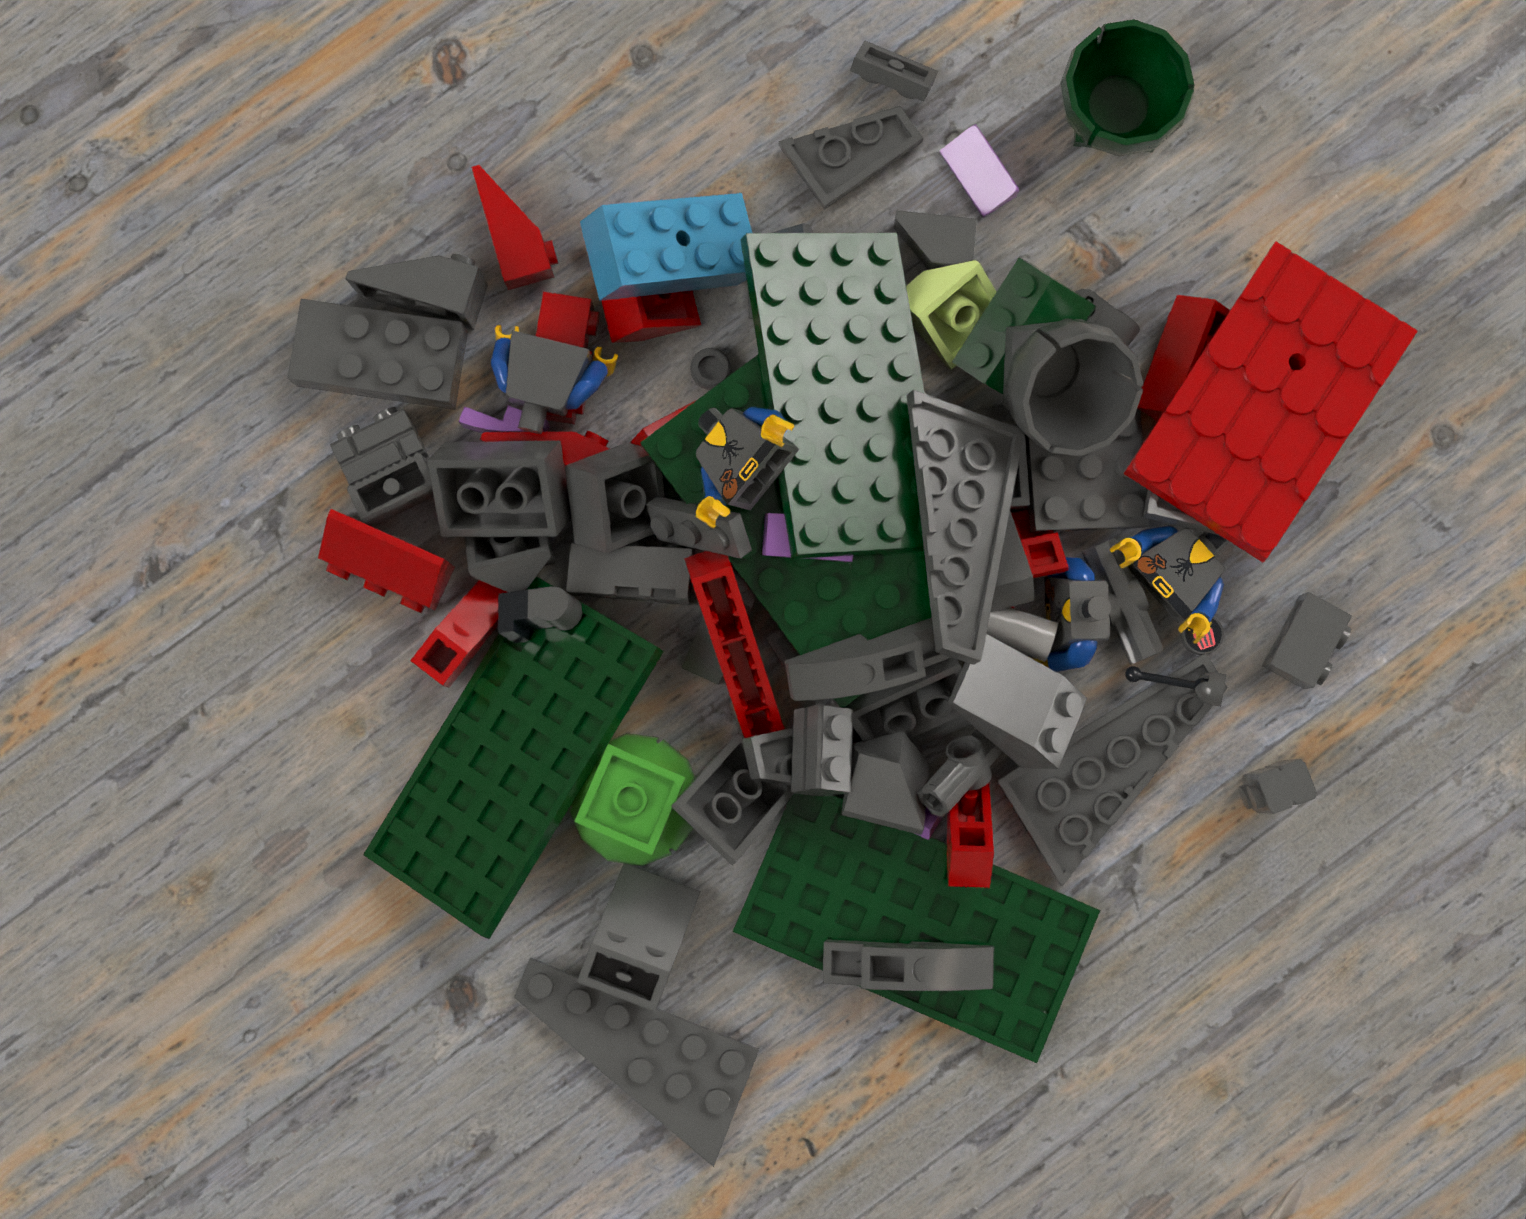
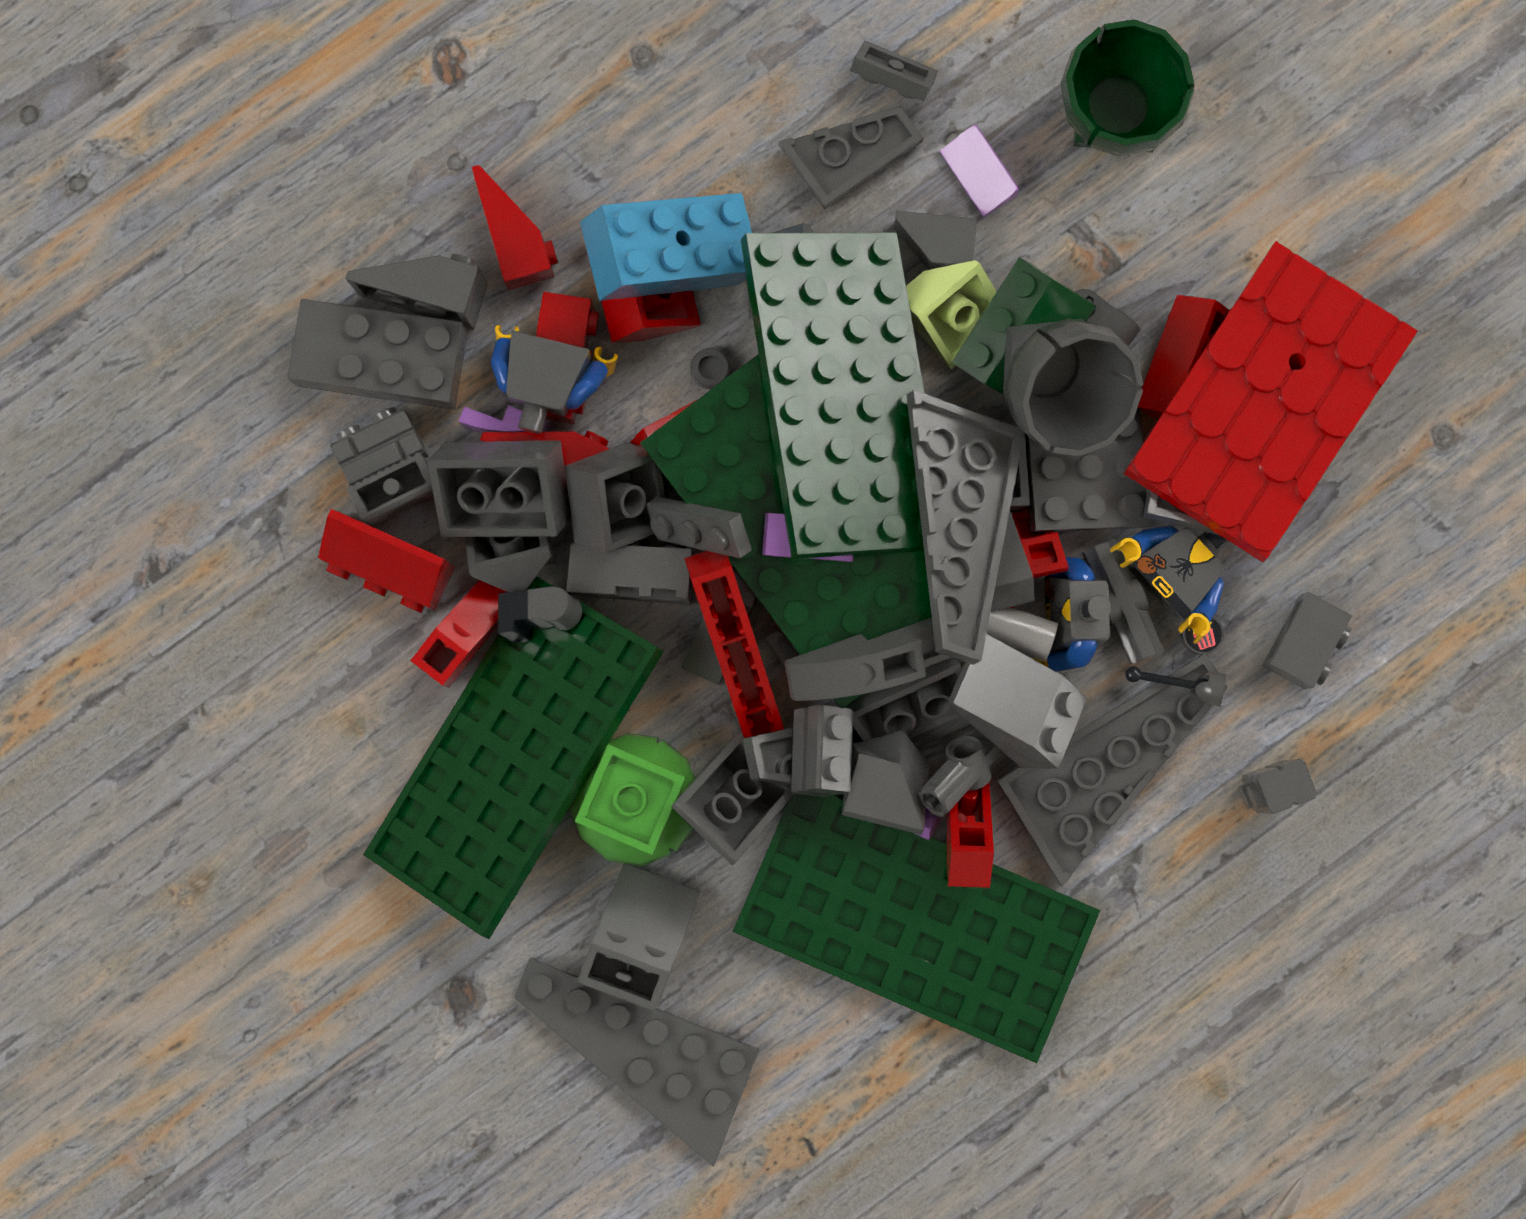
(740, 458): torso -> none
(908, 966): dark grey slope -> none

